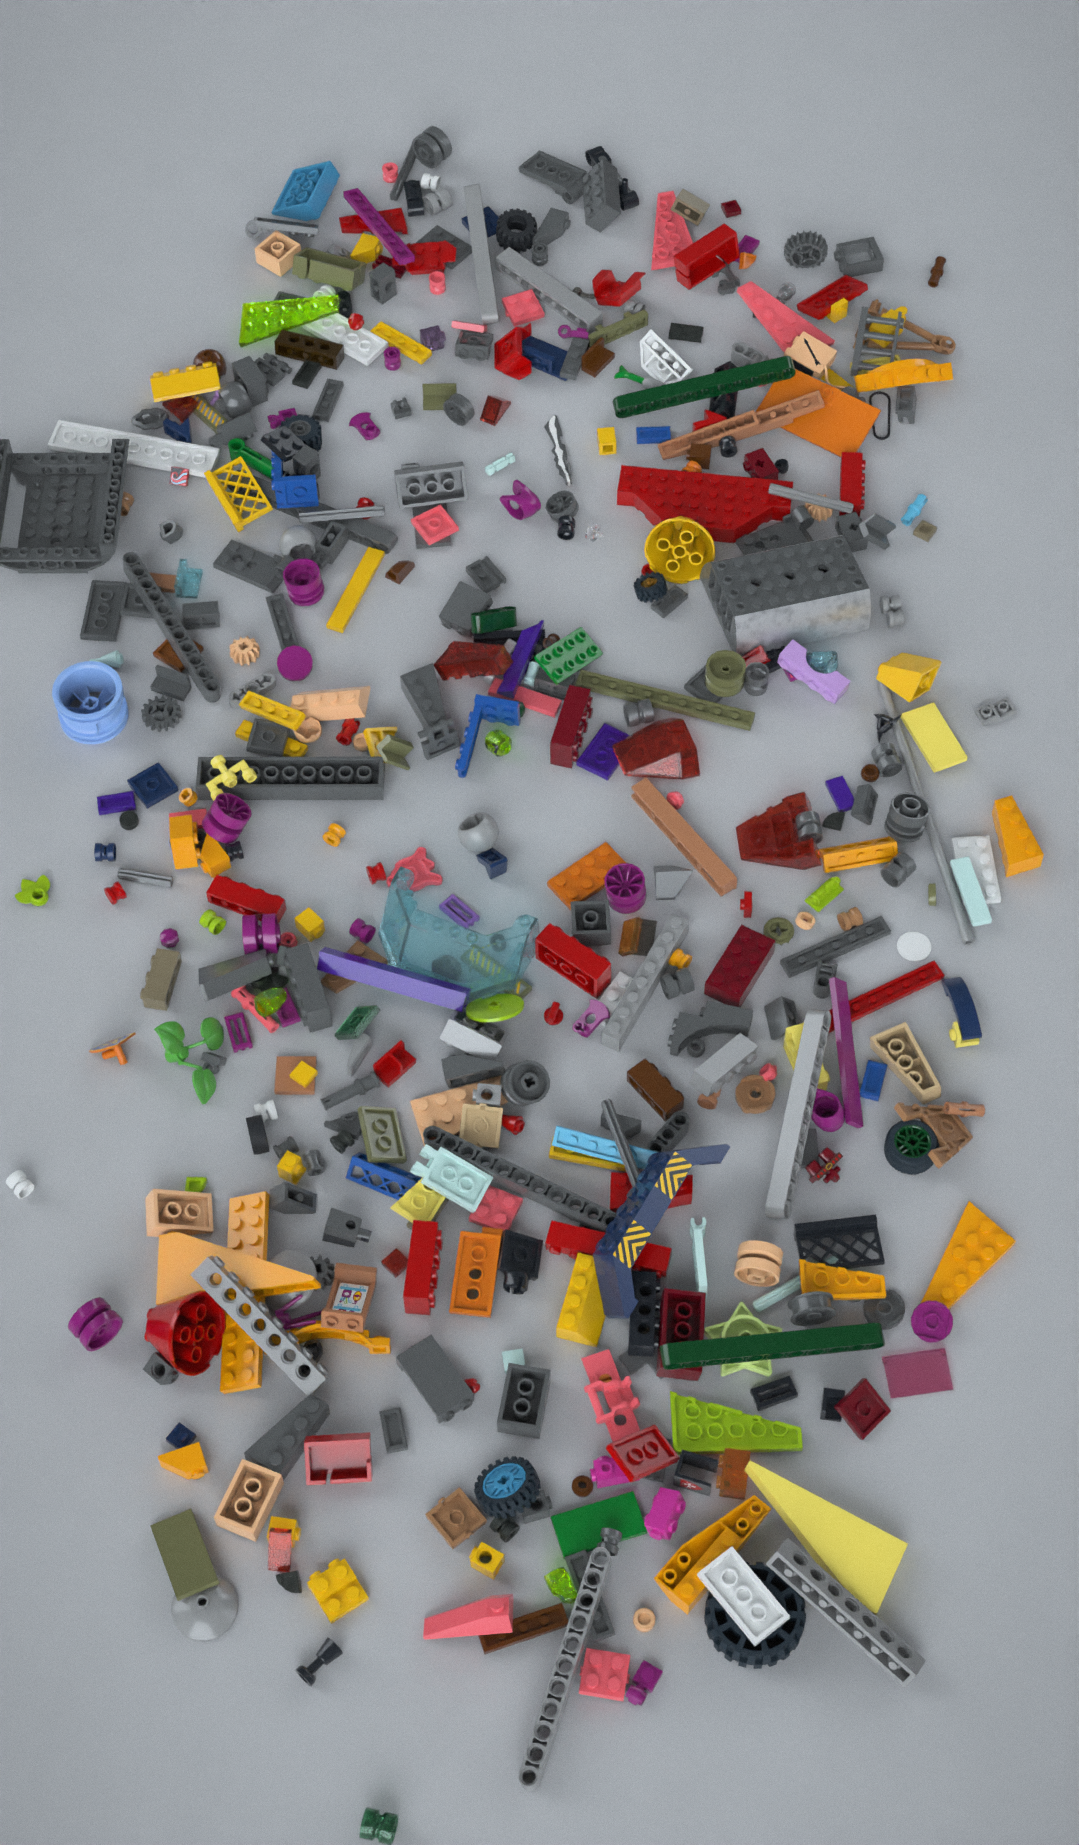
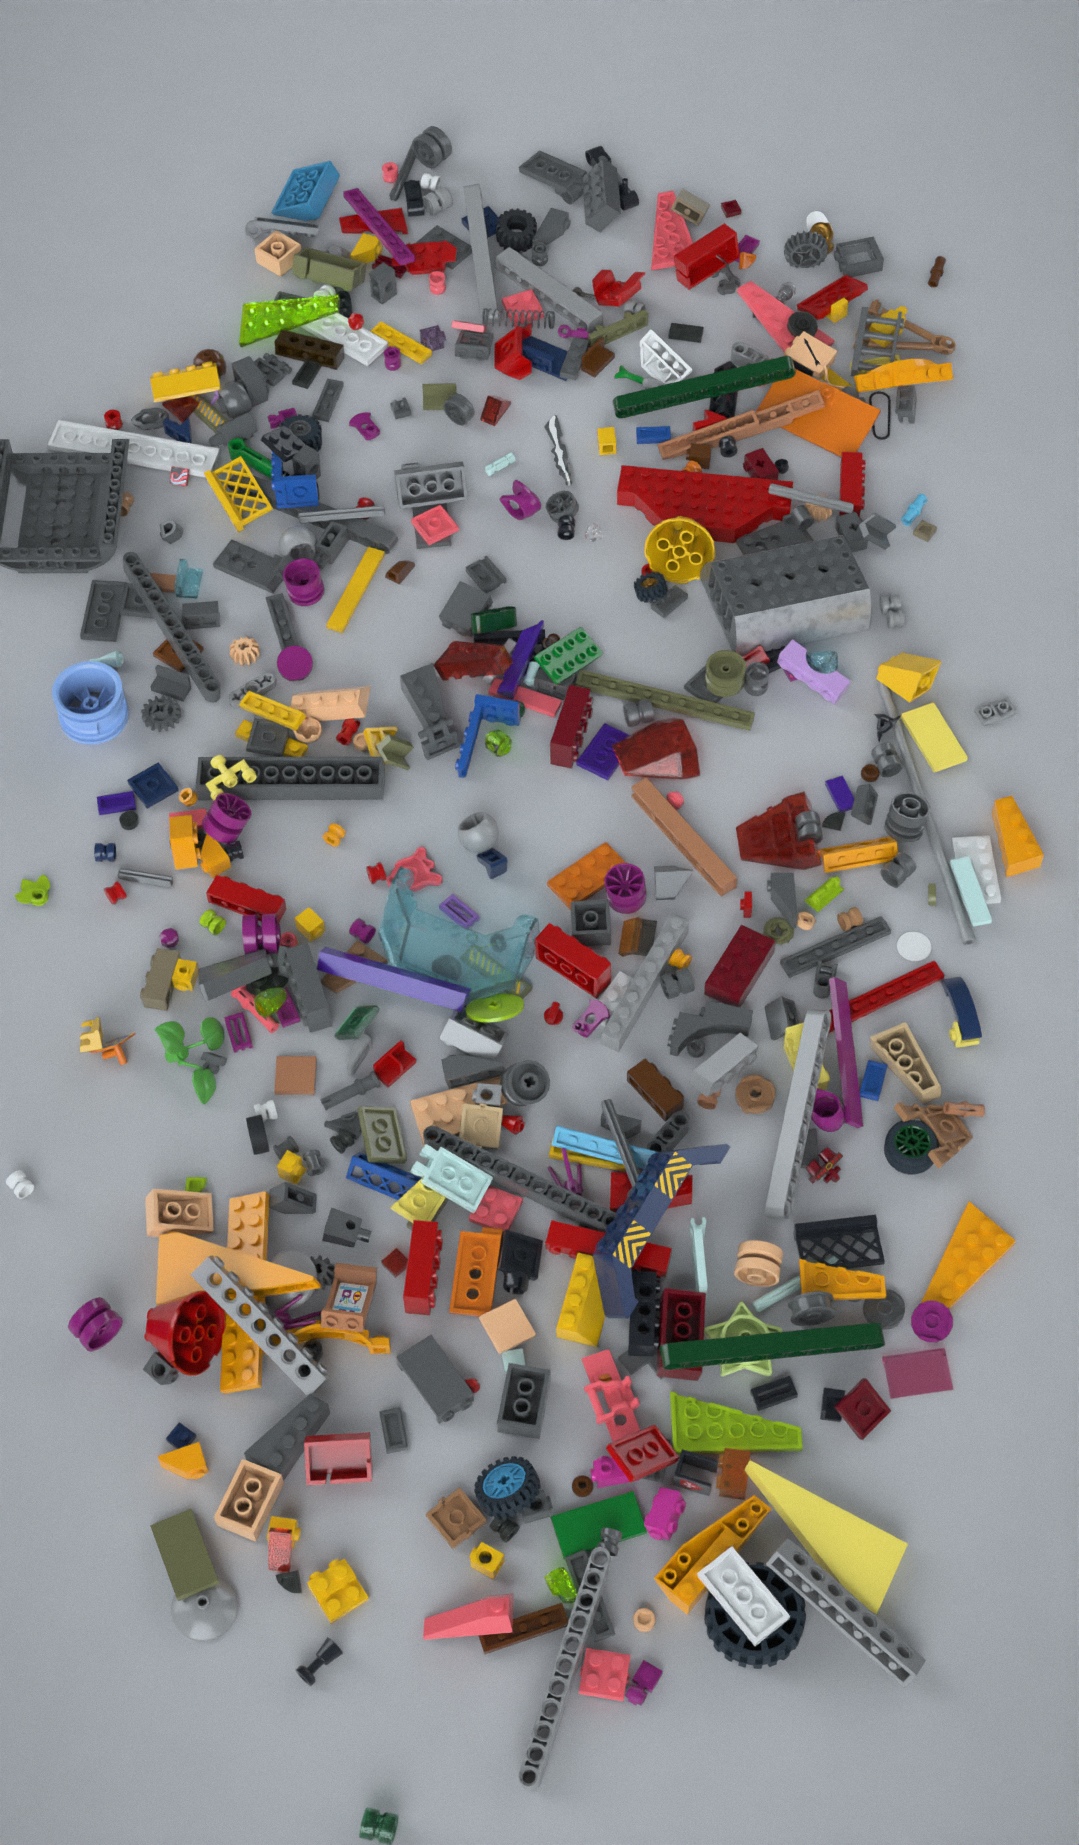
(93, 1039): none -> yellow hinge
(113, 419): none -> red wheel
(185, 975): none -> yellow brick
(303, 1074): yellow tile -> none
(507, 1326): none -> light nougat tile
(551, 320): none -> dark grey piece
(571, 1184): none -> magenta plant
(768, 1072): coral plate -> none
(783, 895): none -> dark grey slope
(801, 322): none -> pearl dark grey wheel
(818, 222): none -> hair

